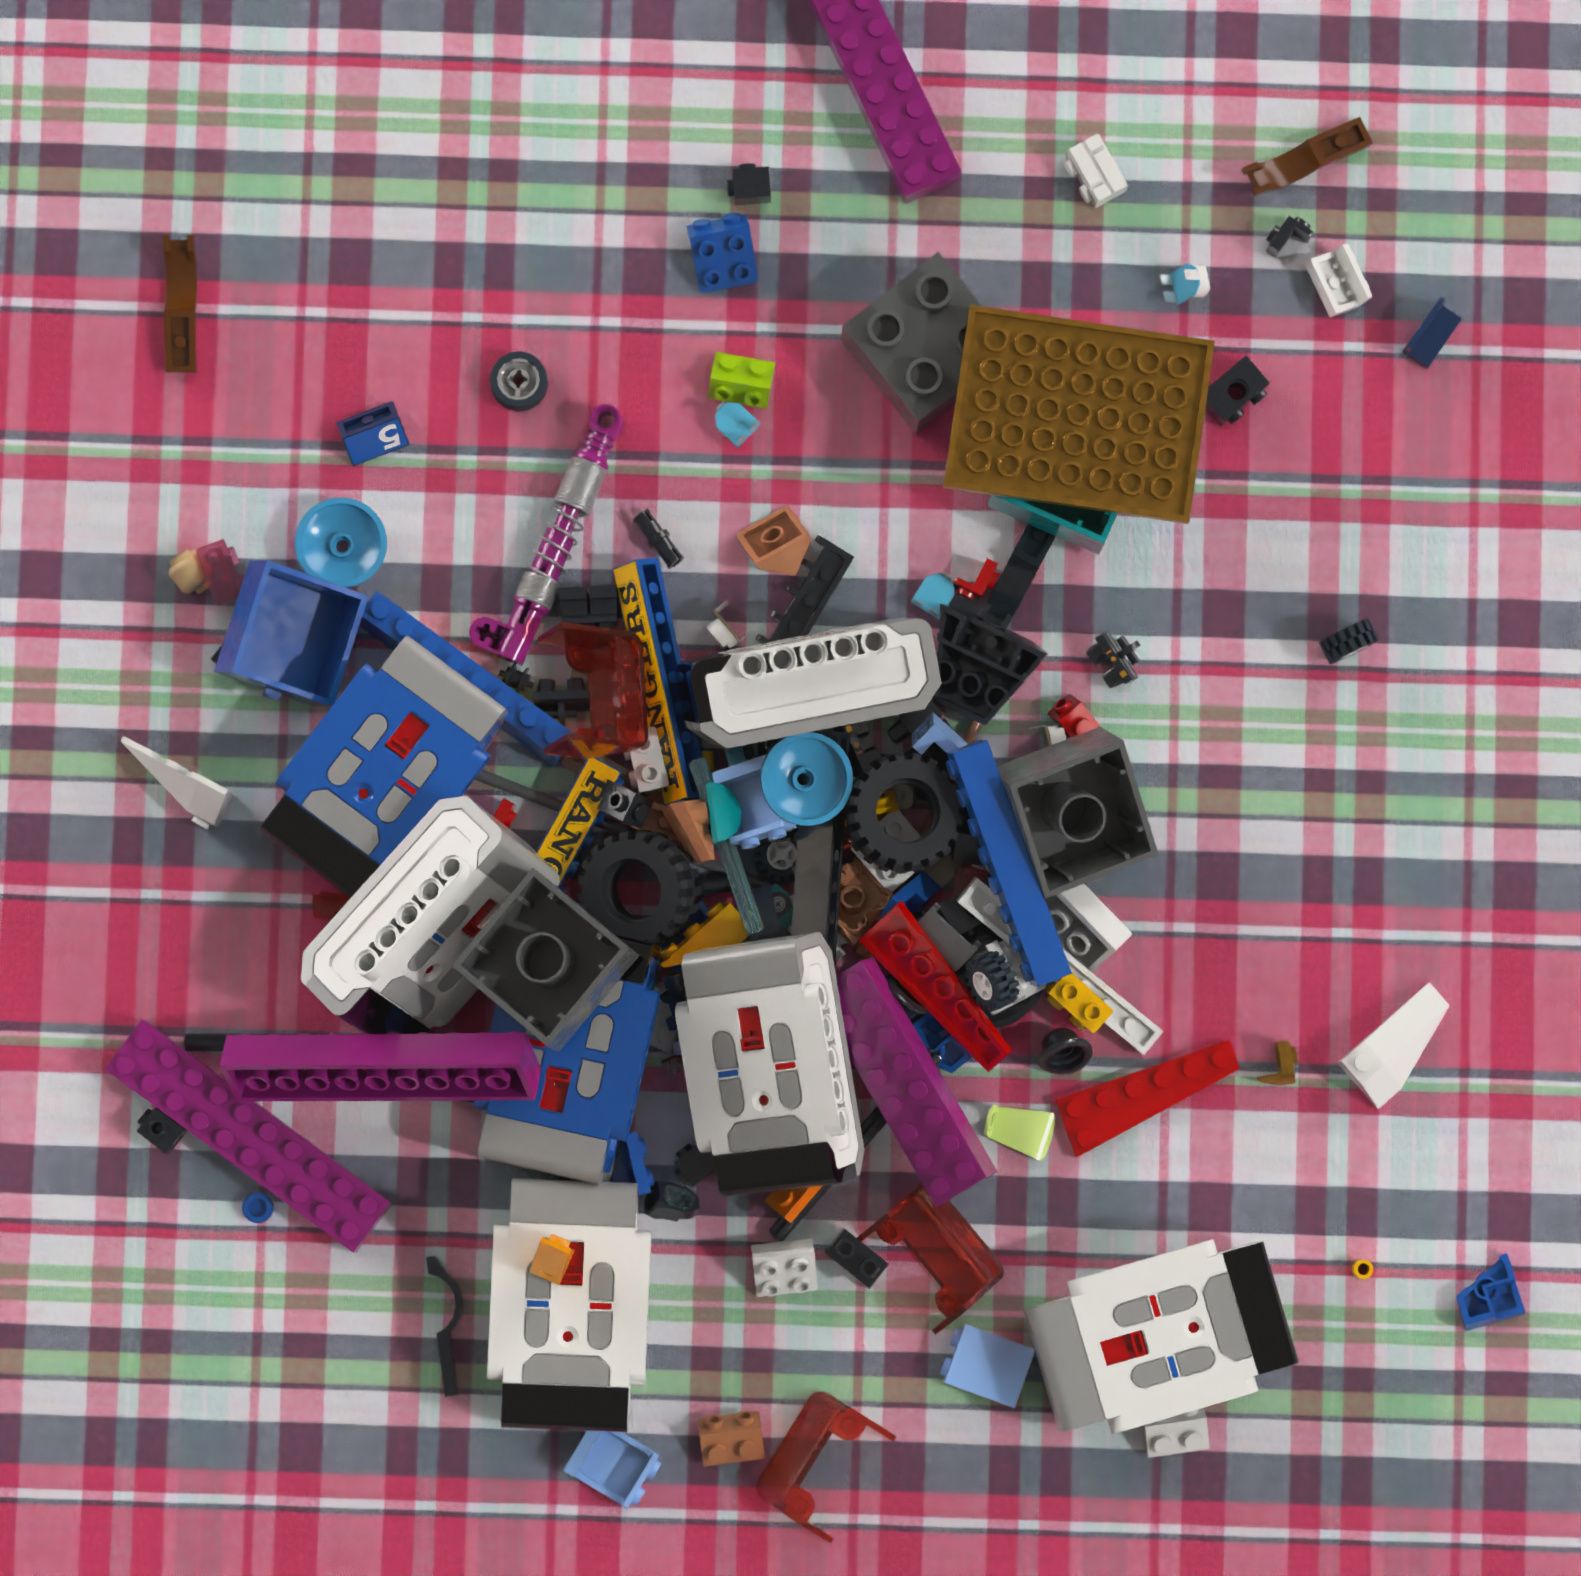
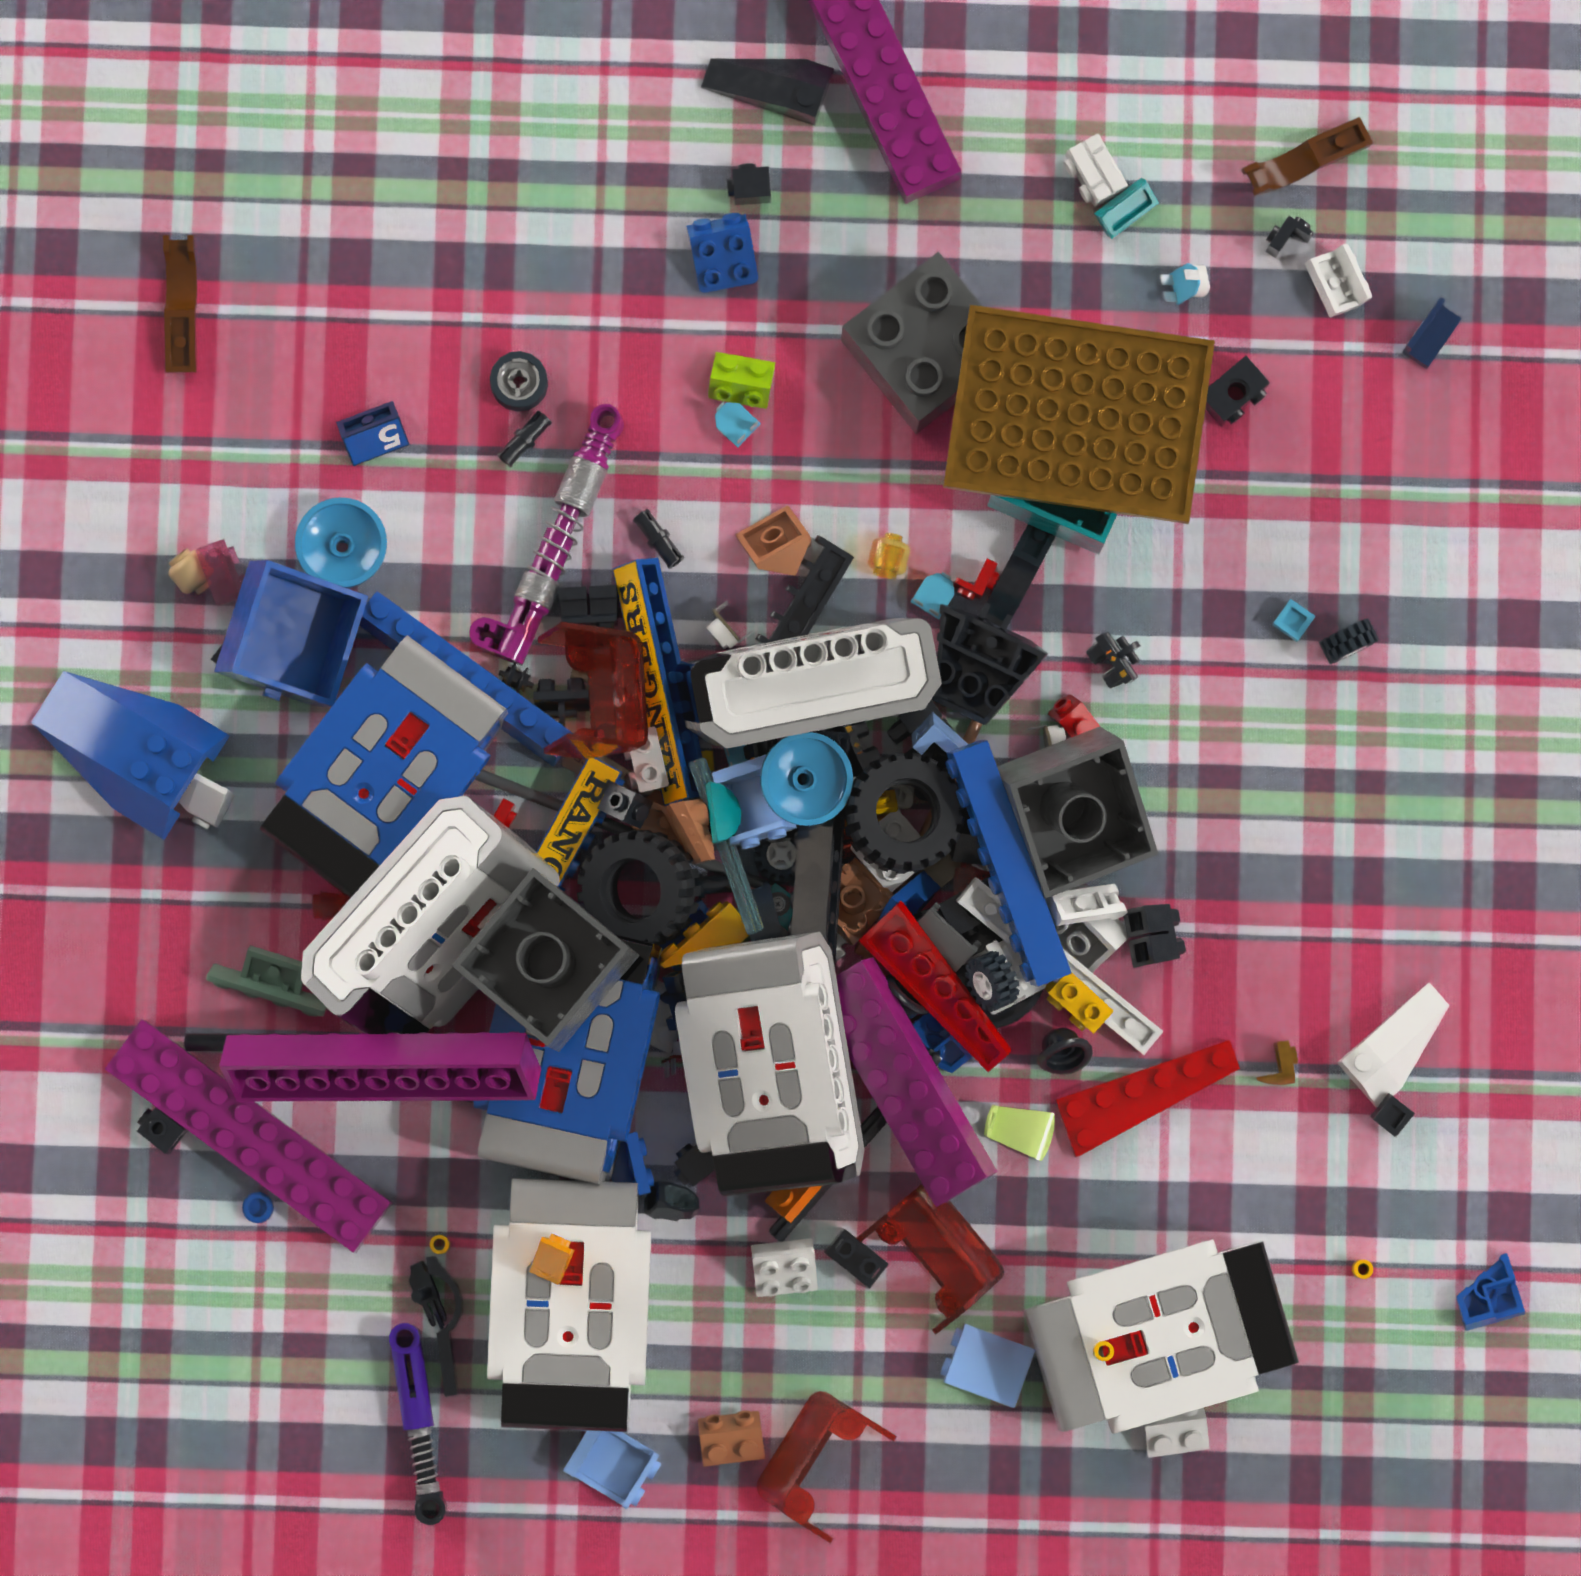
(128, 746): none -> blue wedge
(271, 978): none -> sand green bracket
(417, 1420): none -> piece
(426, 1292): none -> black piece
(434, 1239): none -> yellow piece
(524, 438): none -> black pin
(778, 85): none -> black wedge
(889, 556): none -> clear yellow head
(1086, 905): none -> white plate
(1110, 1354): none -> yellow piece
(1126, 208): none -> teal tile
(1159, 923): none -> black hips
(1293, 620): none -> medium azure plate
(1392, 1115): none -> black plate

